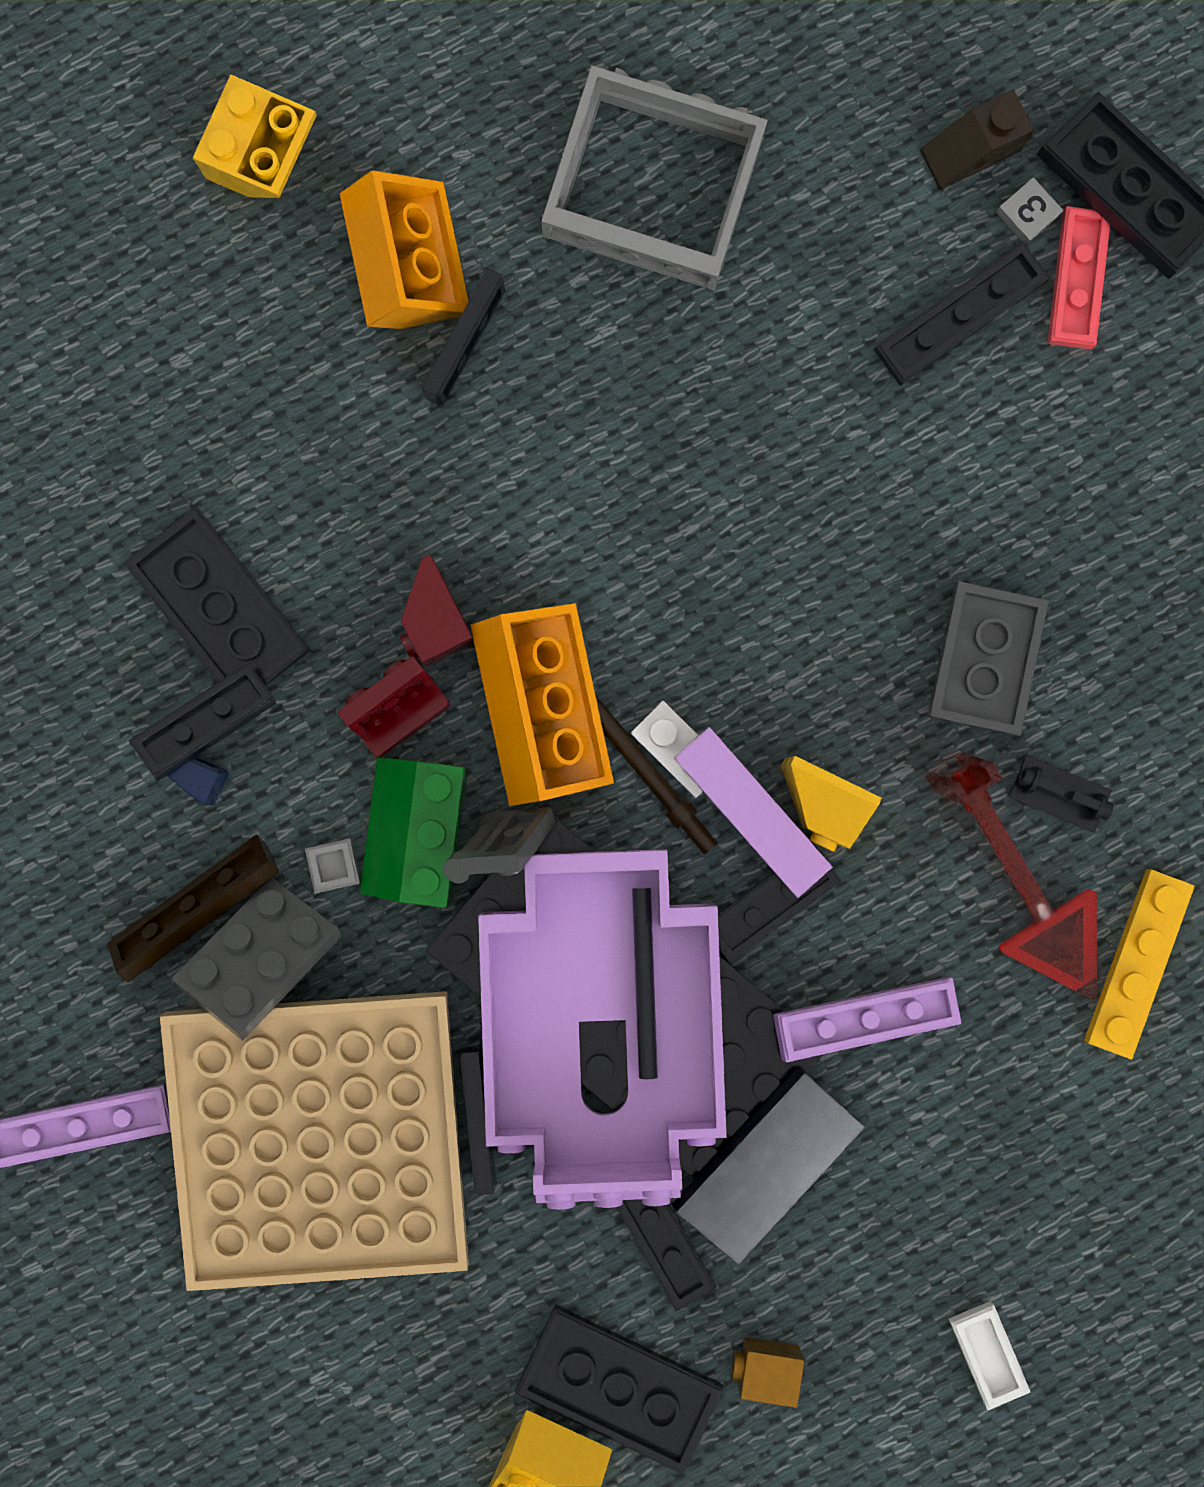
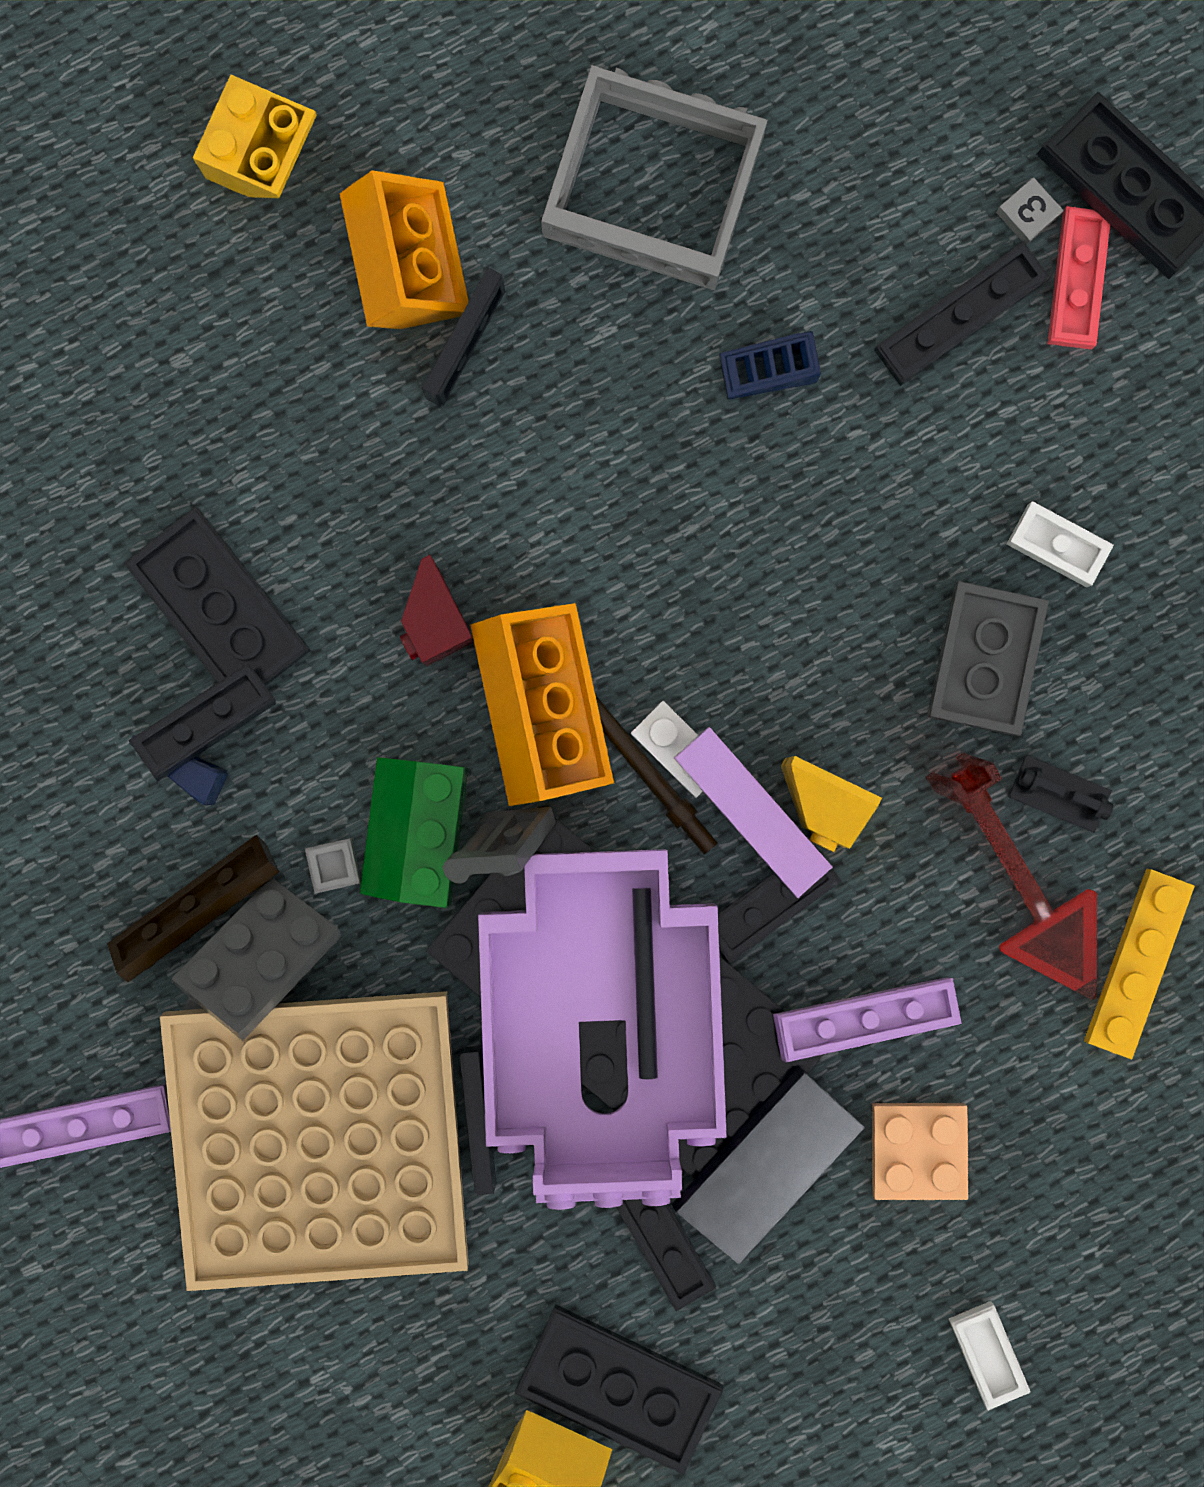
(394, 706): dark red bracket -> none
(768, 1371): pearl gold brick -> none
(785, 345): none -> dark blue slope
(919, 1151): none -> light nougat plate
(978, 140): dark brown slope -> none
(1060, 544): none -> white plate

